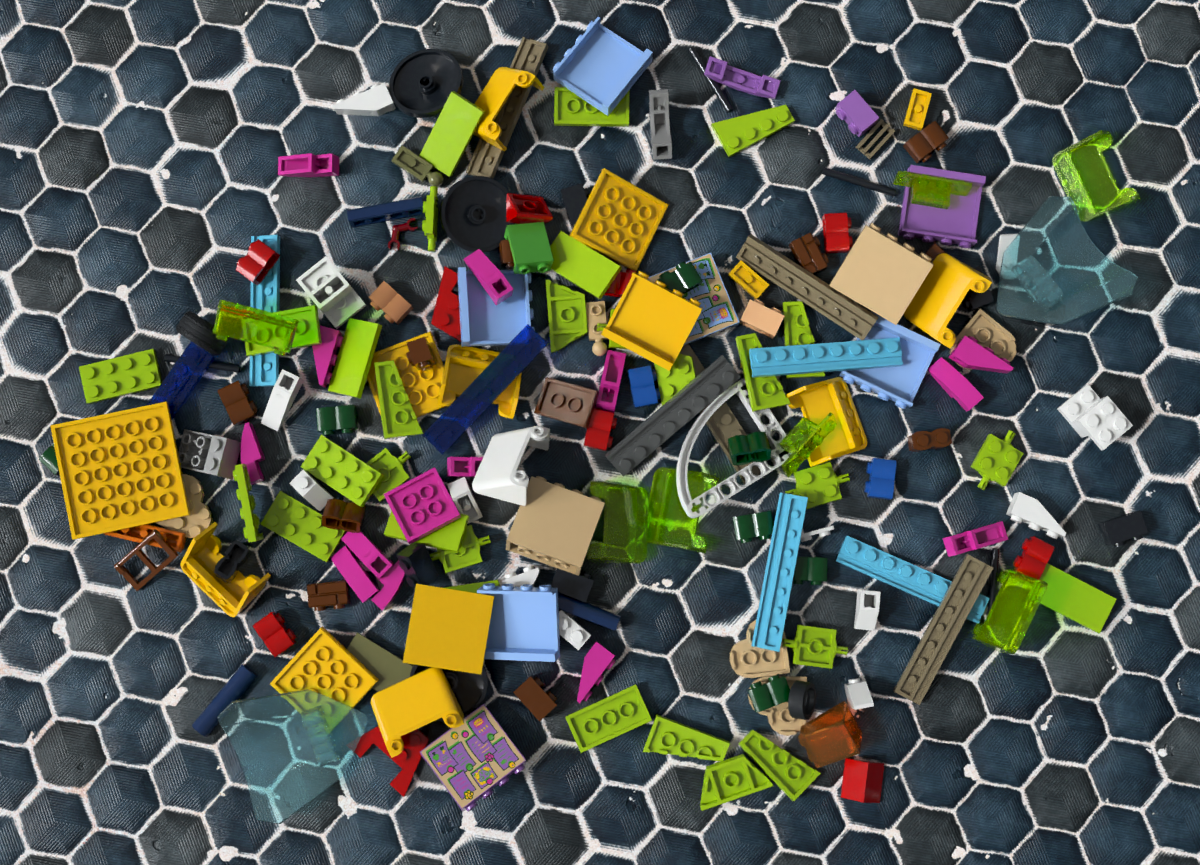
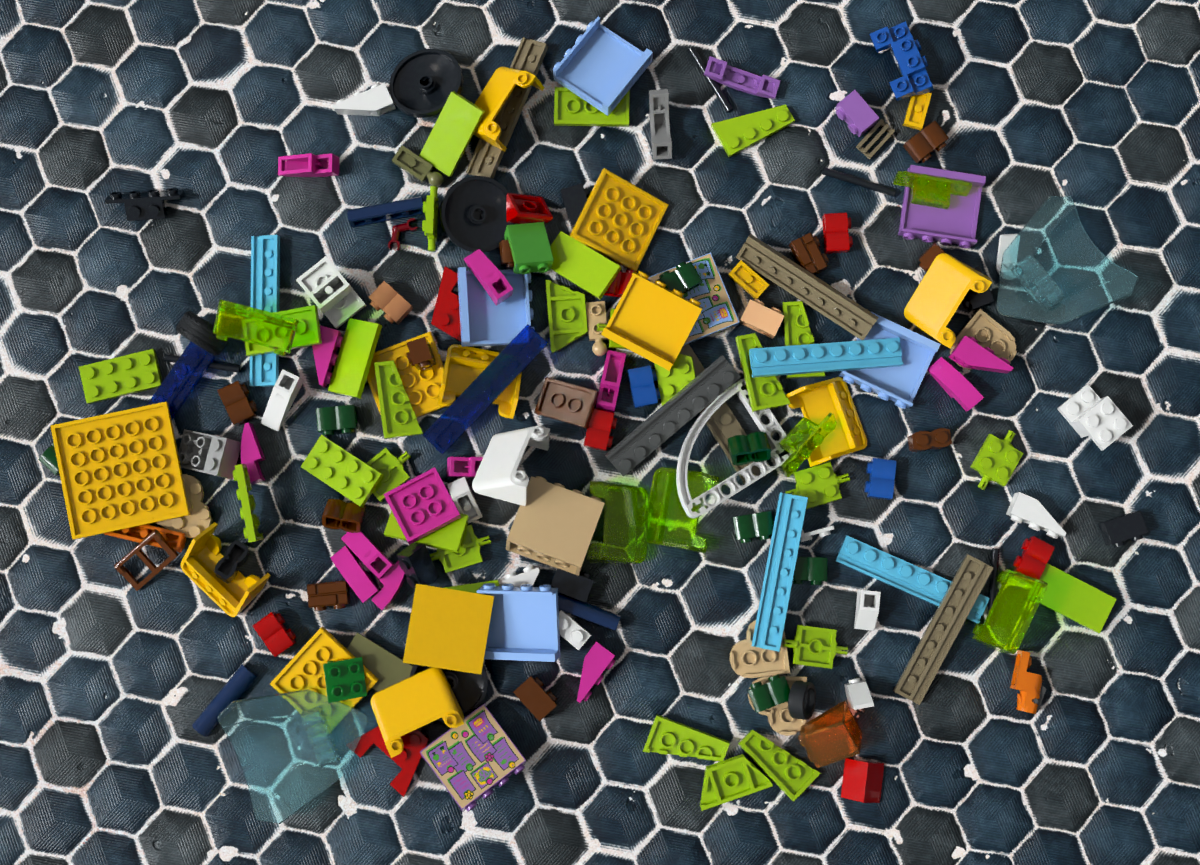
(145, 205): none -> black bracket
(257, 262): red brick -> none
(302, 526): lime plate -> none
(311, 490): white slope -> none
(345, 679): none -> green hinge
(608, 718): lime plate -> none
(882, 273): tan brick -> none
(911, 64): none -> blue bracket
(975, 539): dark pink slope -> none
(1028, 683): none -> orange plate
(1089, 179): clear neon green windscreen -> none

